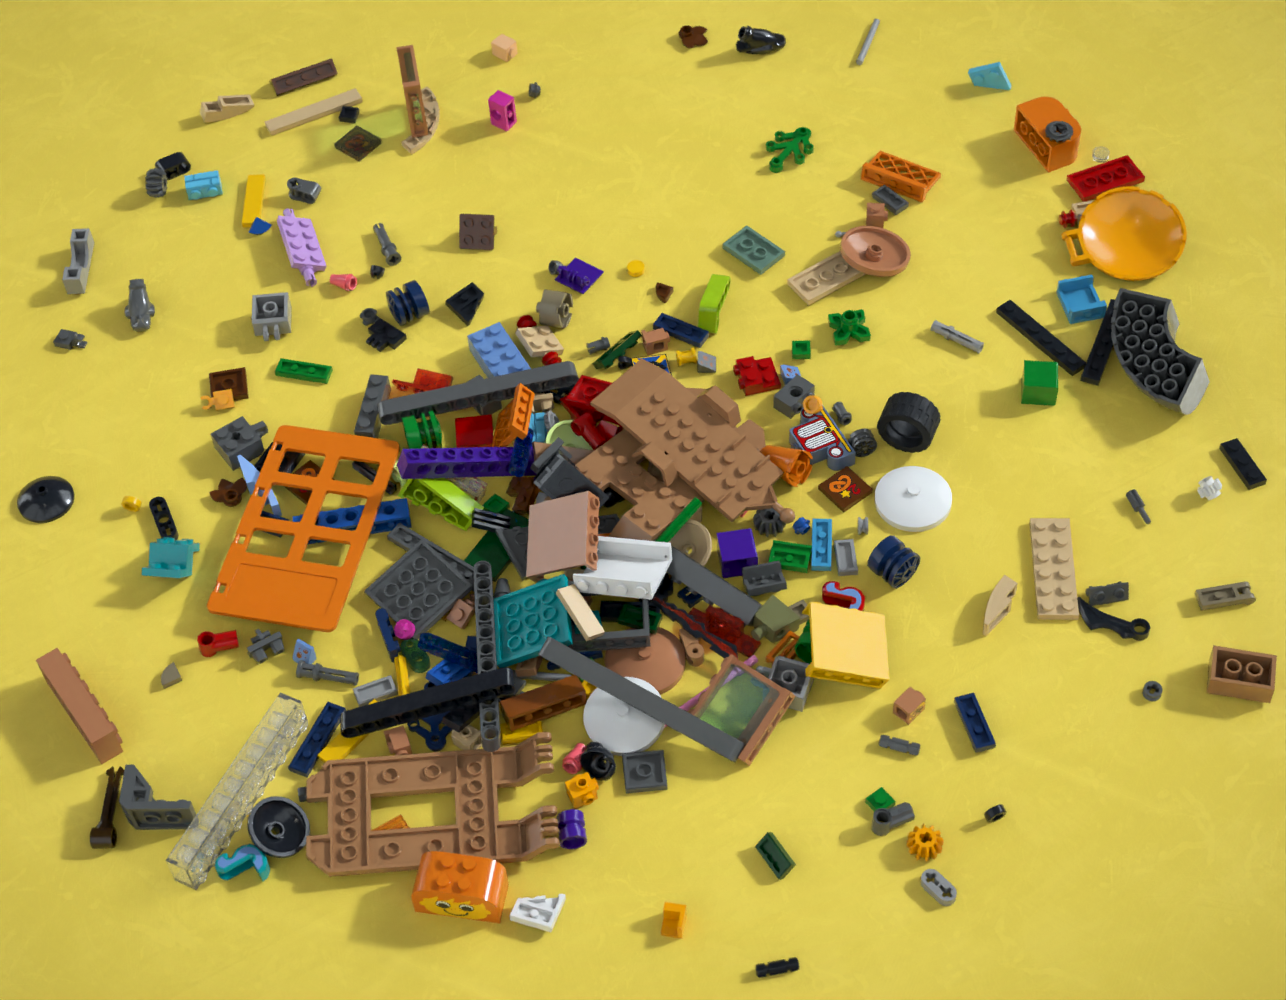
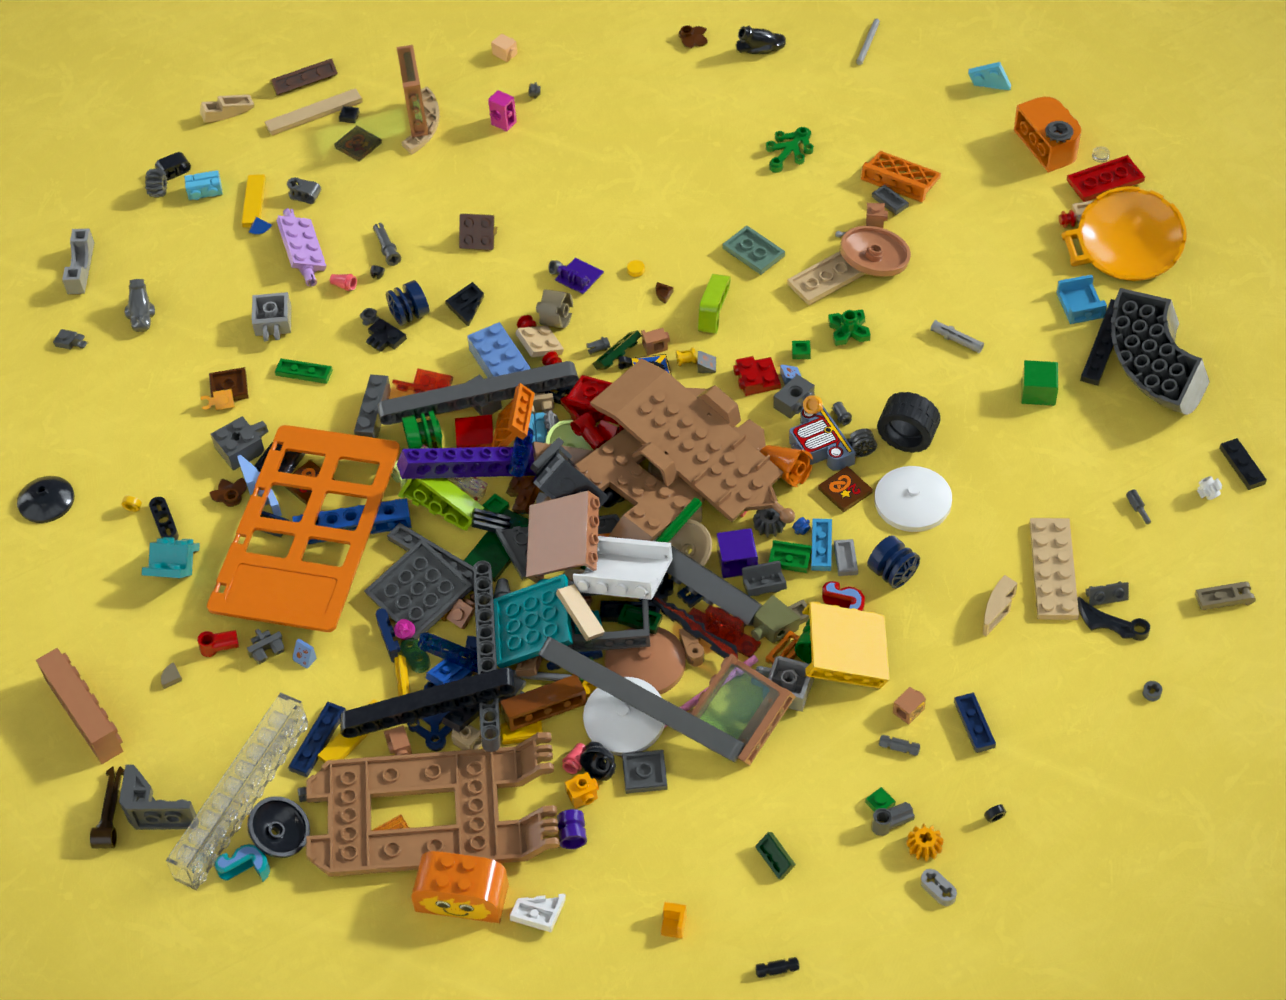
(317, 672): dark grey pin -> none
(370, 474): black axle -> none
(377, 690): light grey tile -> none
(681, 330): dark blue plate -> none
(862, 525): light grey bush -> none
(1041, 337): black plate -> none
(1241, 674): medium nougat brick -> none

